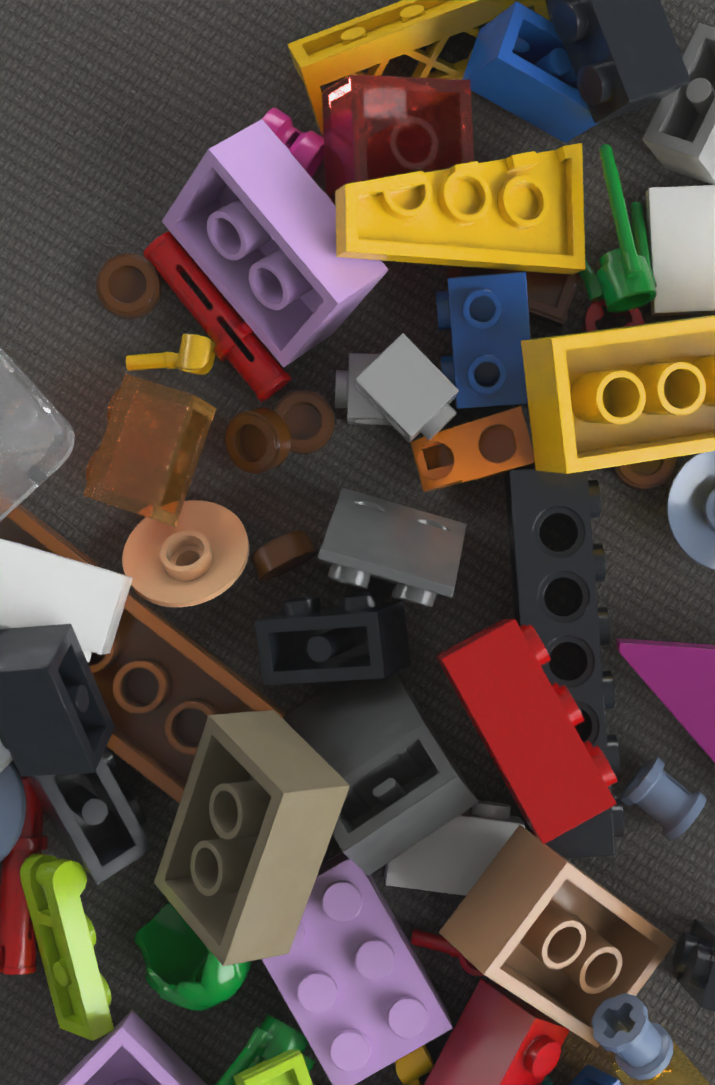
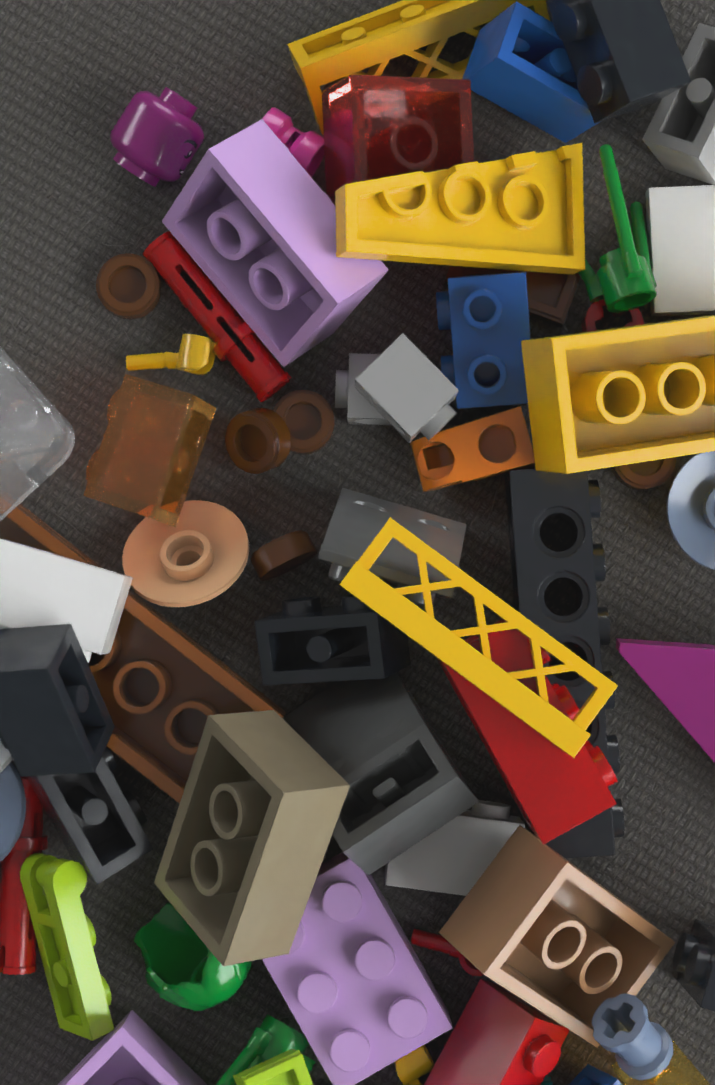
(157, 136): none -> magenta head
(463, 658): none -> yellow fence
(663, 798): sand blue bush -> none

